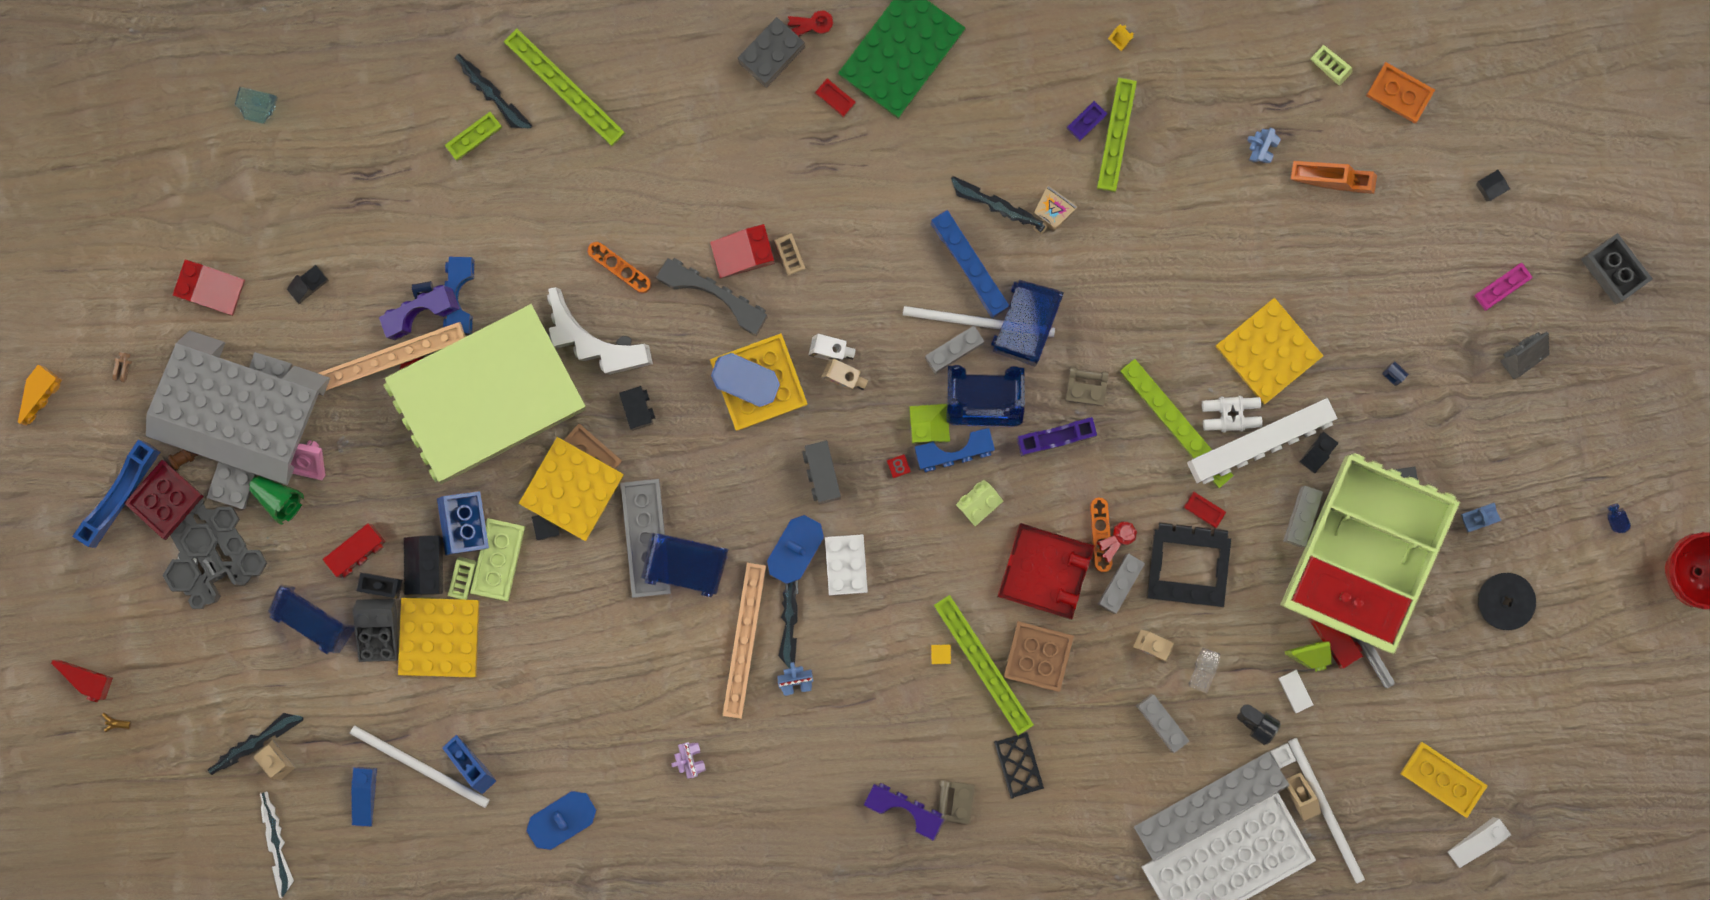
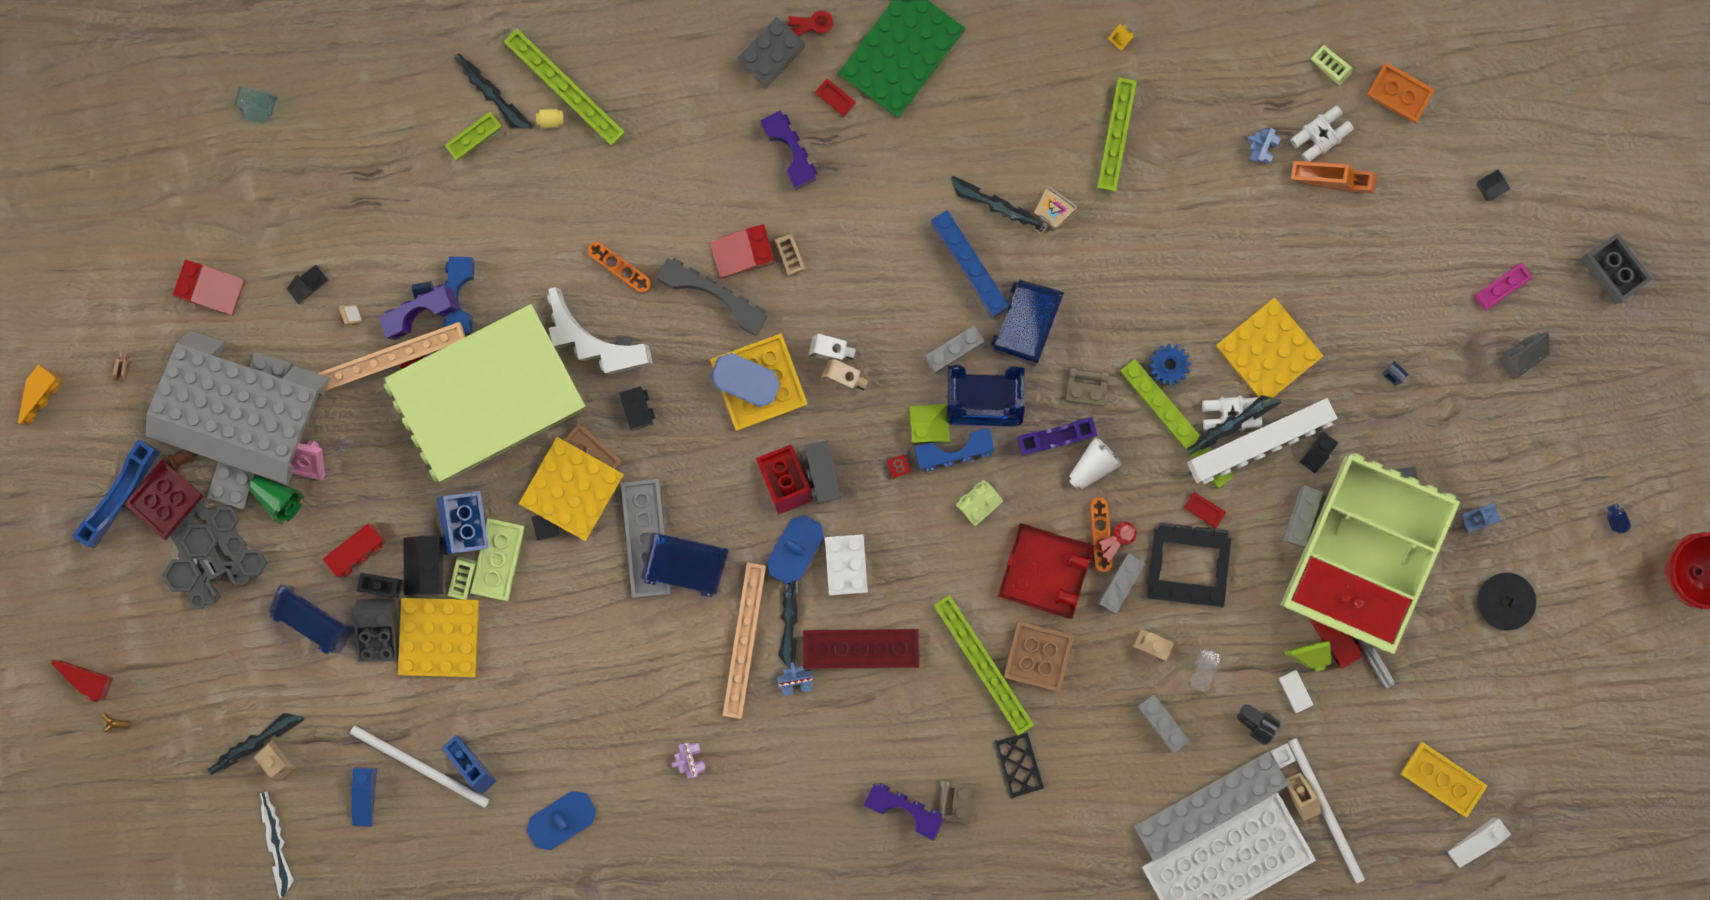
(350, 314): none -> slope
(549, 118): none -> light yellow brick
(777, 129): none -> dark purple arch
(784, 479): none -> red slope
(861, 648): none -> dark red plate
(940, 654): yellow tile -> none
(957, 318): white piece -> none
(1087, 121): dark purple plate -> none
(1094, 464): none -> white cone
(1178, 360): none -> blue gear
(1231, 424): none -> black sword
(1320, 125): none -> white pin

